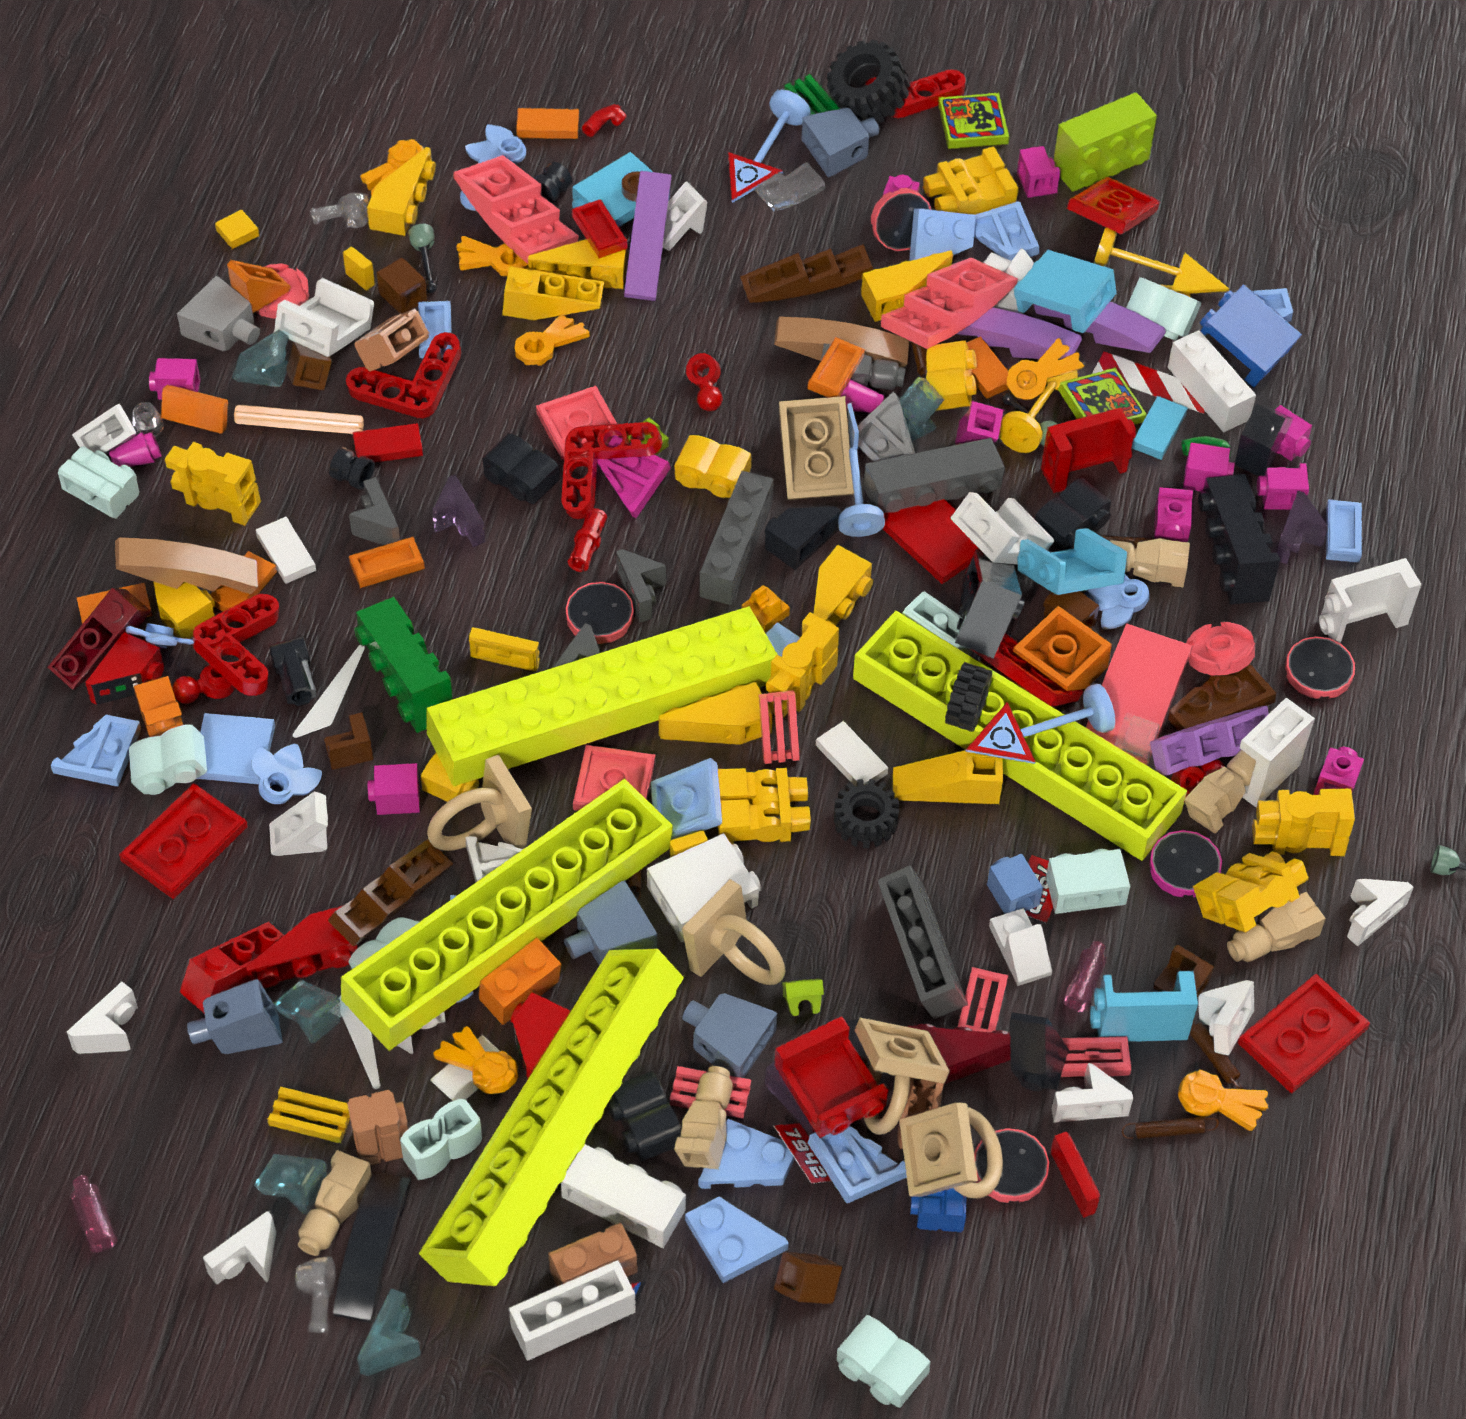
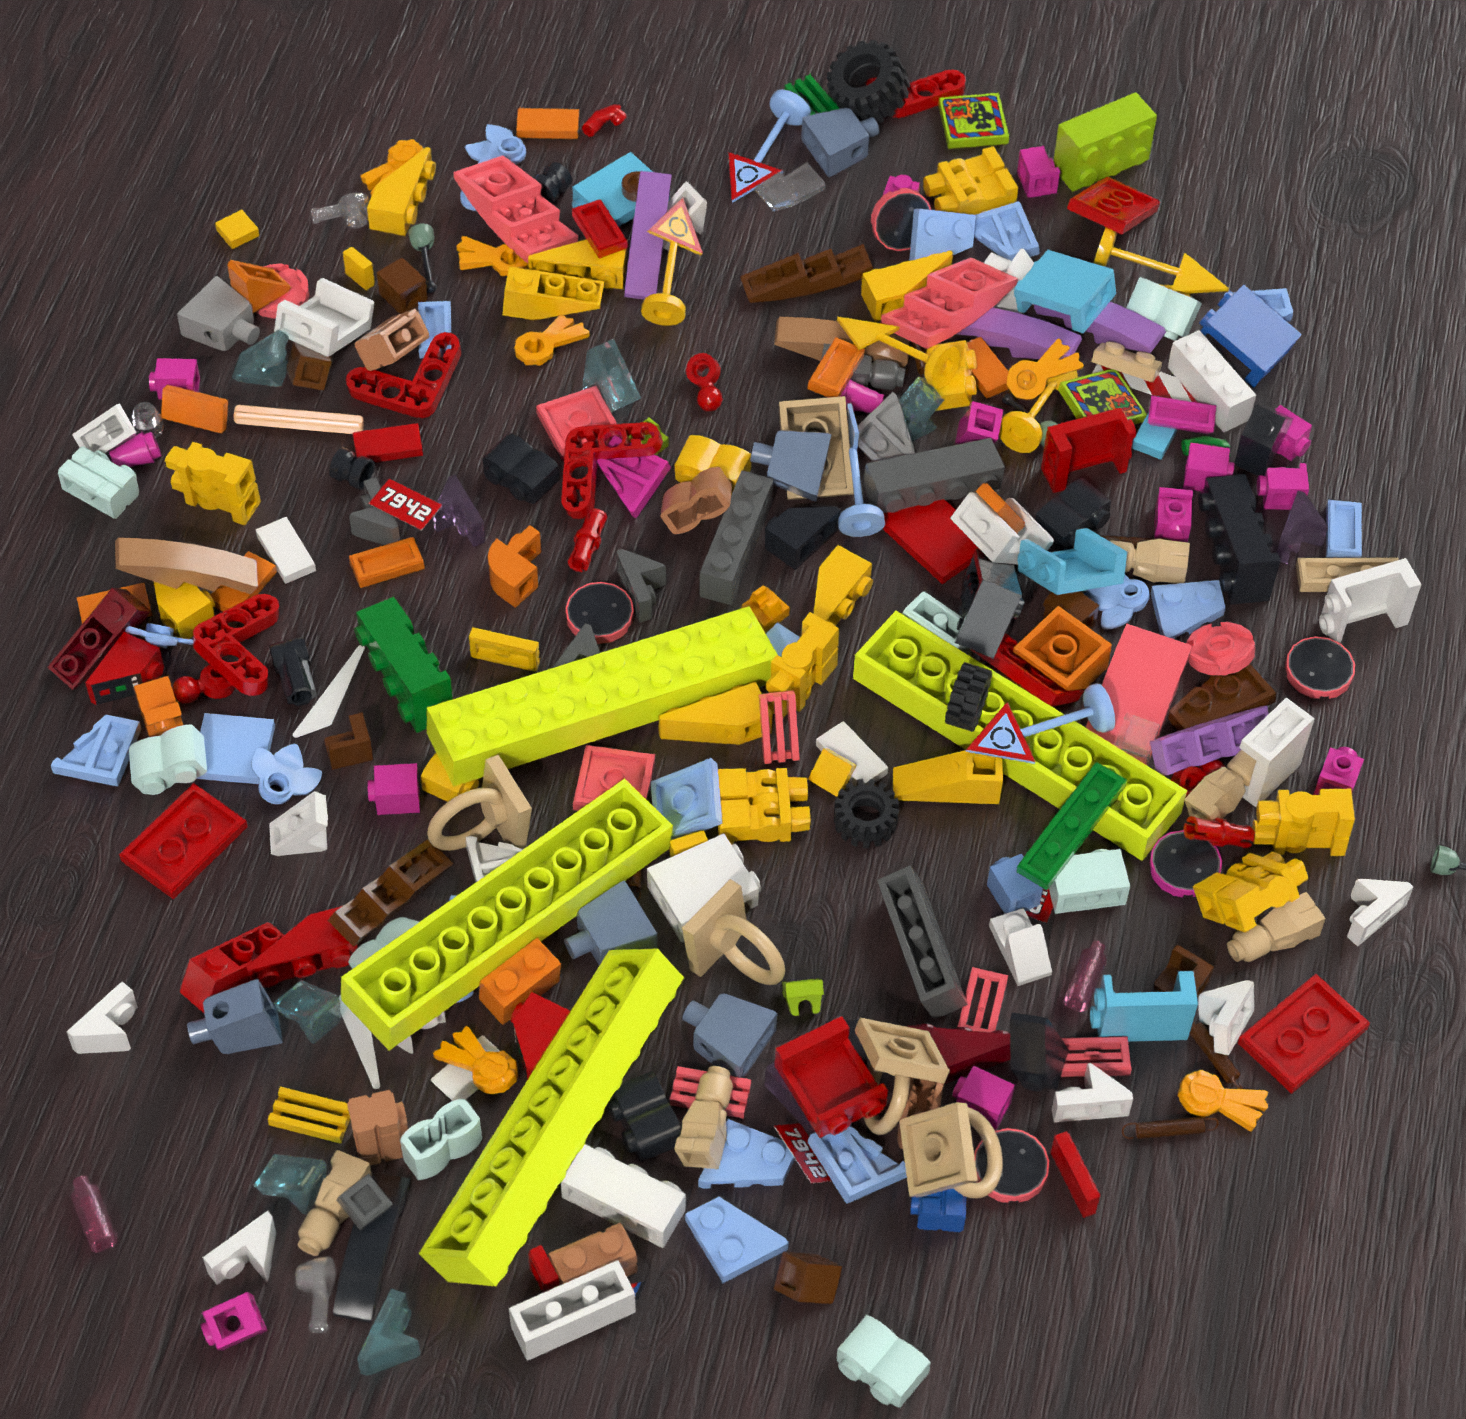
(216, 1319): none -> dark pink brick
(364, 1202): none -> dark grey tile
(405, 504): none -> red sticker
(511, 568): none -> orange brick
(542, 1269): none -> red tile
(608, 369): none -> clear light blue slope
(679, 231): none -> yellow piece
(696, 500): none -> nougat brick
(795, 461): none -> sand blue torso
(832, 771): none -> yellow tile
(940, 364): none -> yellow piece
(985, 1094): none -> dark pink brick
(1001, 507): none -> orange tile
(1071, 826): none -> green tile
(1136, 364): none -> tan plate
(1182, 415): none -> dark pink tile
(1186, 606): none -> light blue wing
(1219, 832): none -> red pin
(1317, 573): none -> tan tile

